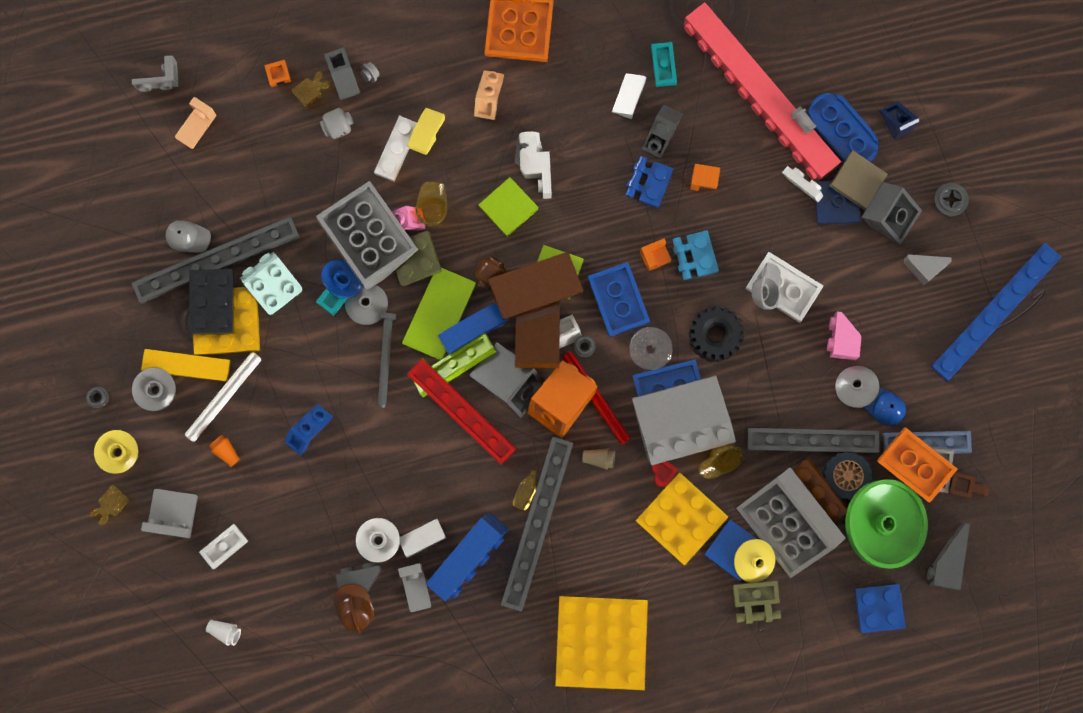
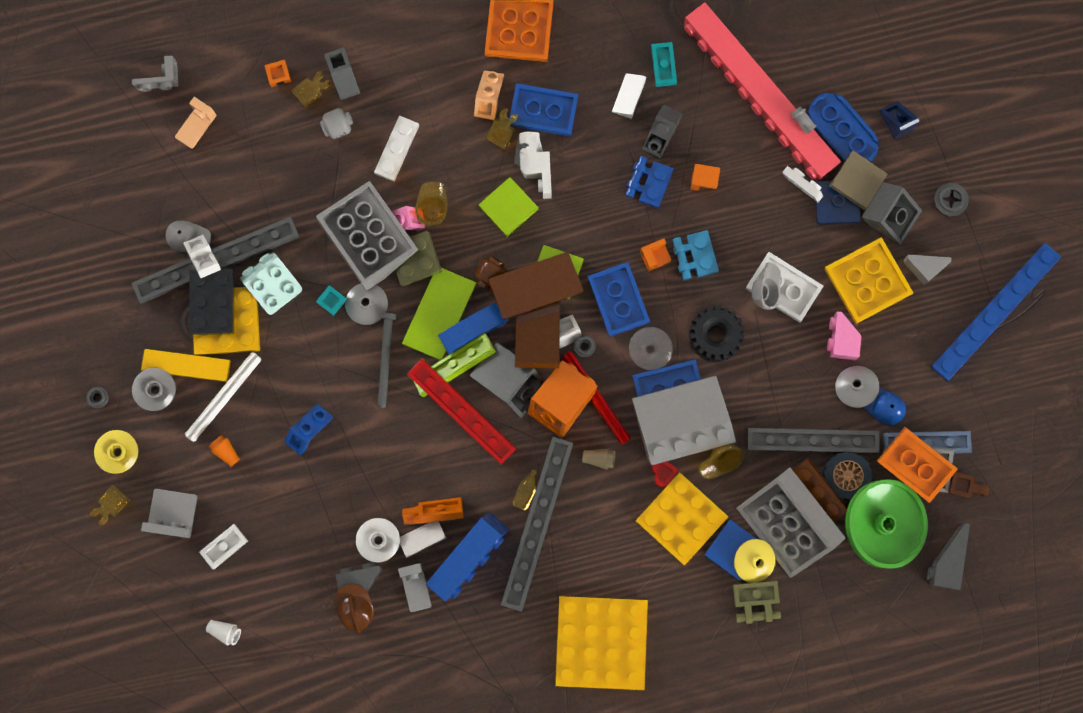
(201, 256): none -> white slope
(340, 279): blue dish -> none
(369, 72): light grey plate -> none
(425, 131): light yellow slope -> none
(434, 511): none -> orange hinge
(500, 131): none -> clear yellow plate
(544, 109): none -> blue plate
(868, 280): none -> yellow plate
(879, 608): blue plate -> none

